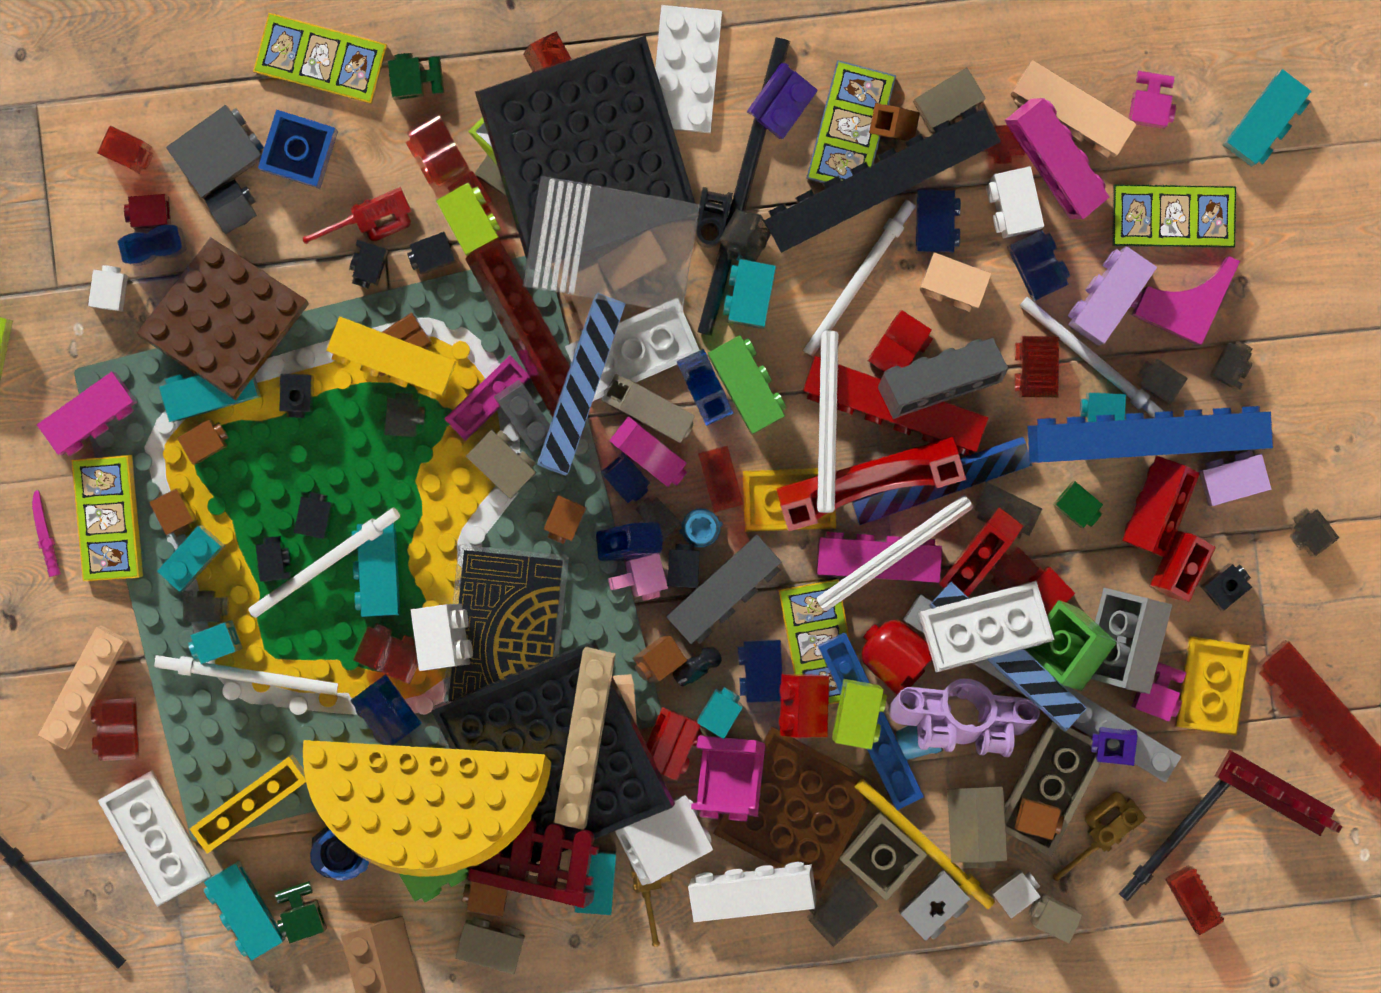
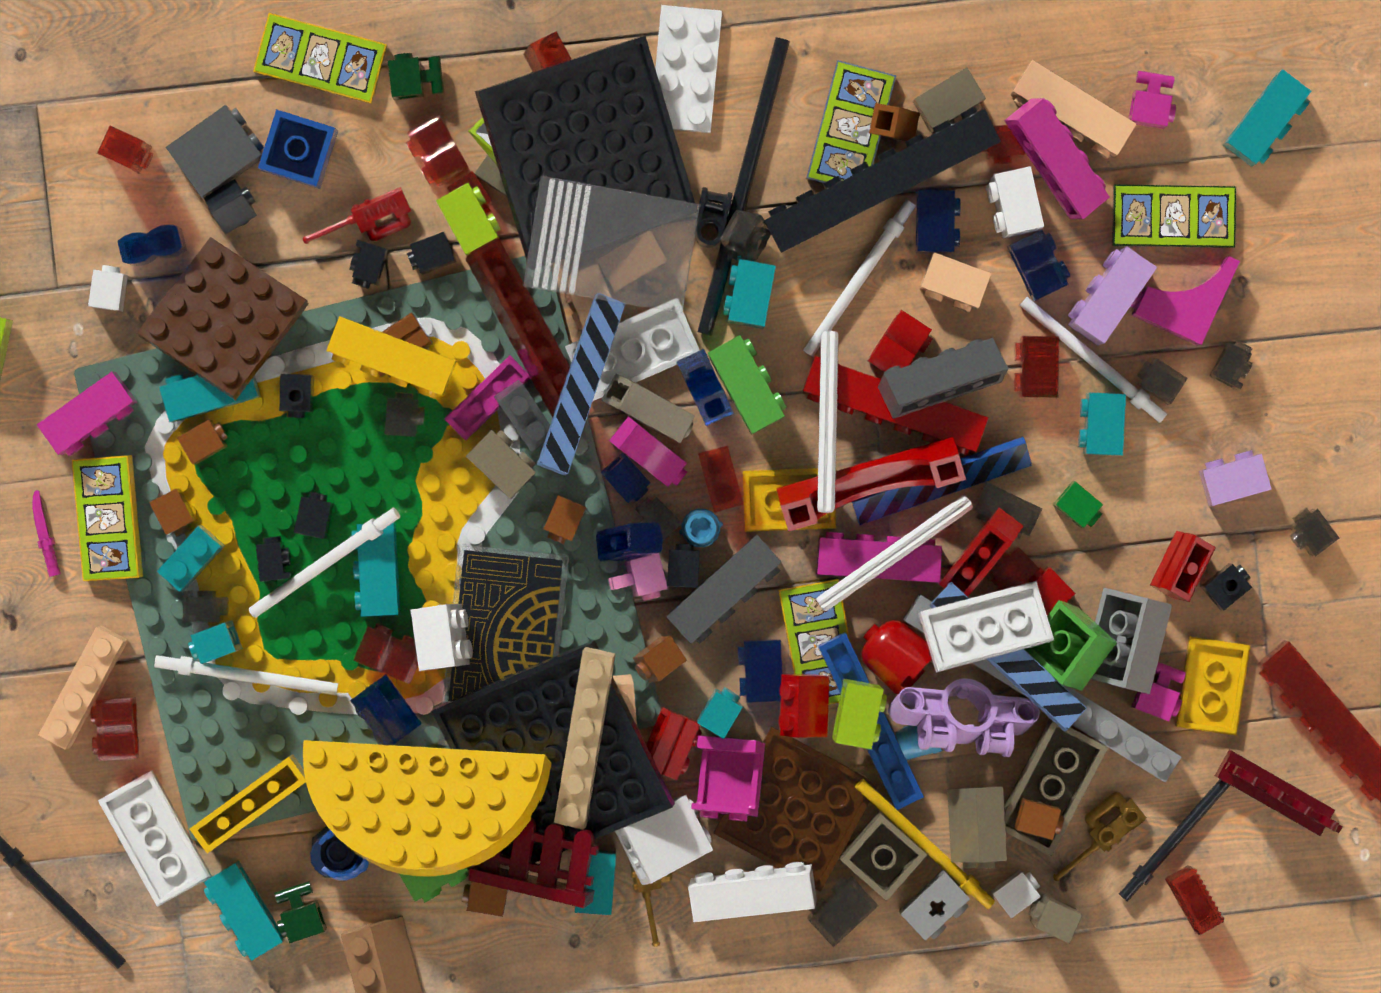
(147, 211): dark red brick -> none
(490, 945): dark tan brick -> none
(697, 666): black arm -> none
(782, 101): dark purple plate -> none
(1123, 754): dark purple brick -> none
(1149, 436): blue brick -> none
(1160, 506): red brick -> none

